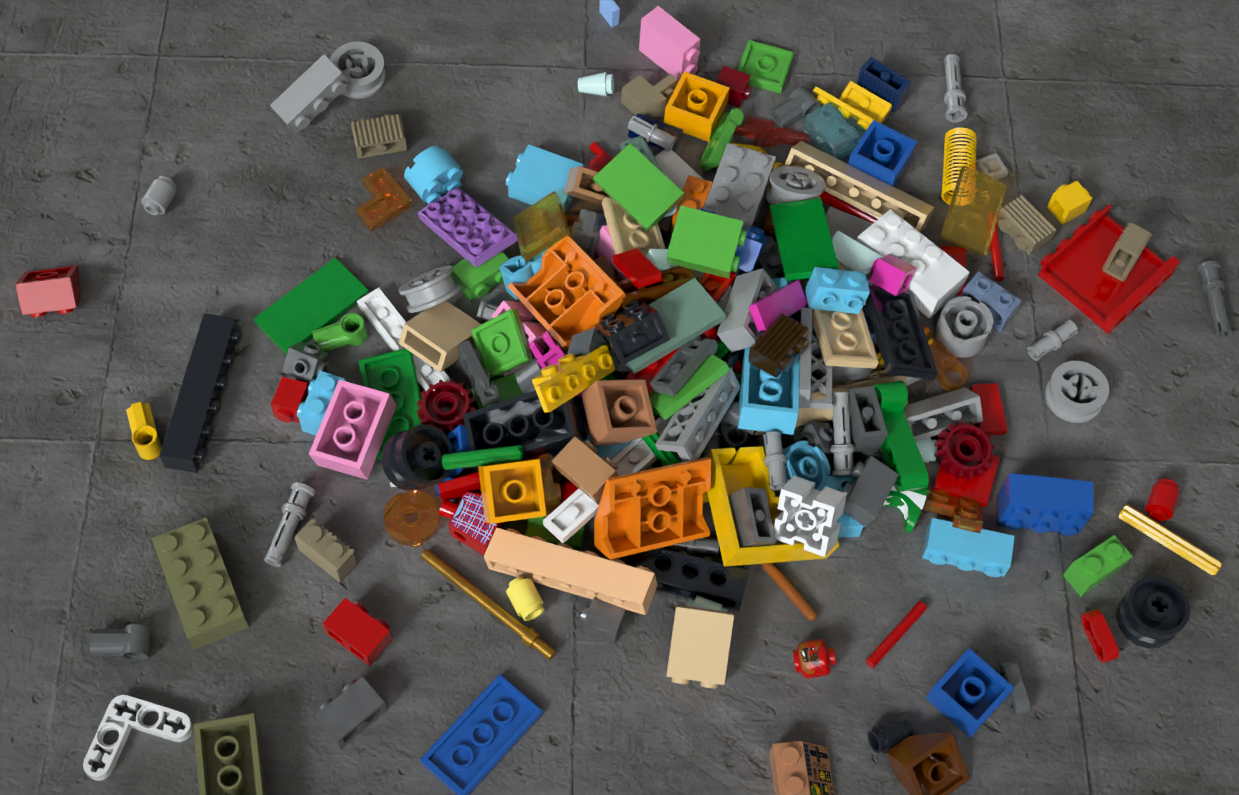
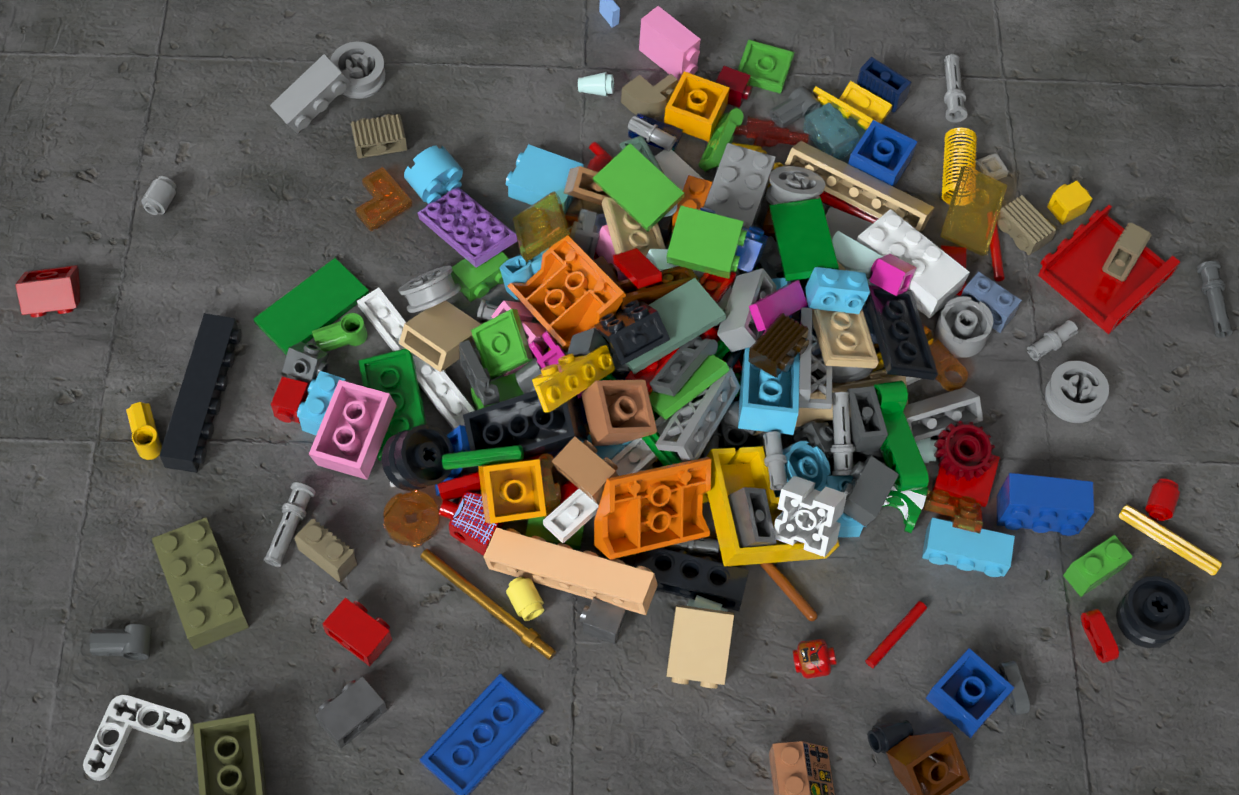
(444, 395): dark red gear -> none
(992, 409): red tile -> none

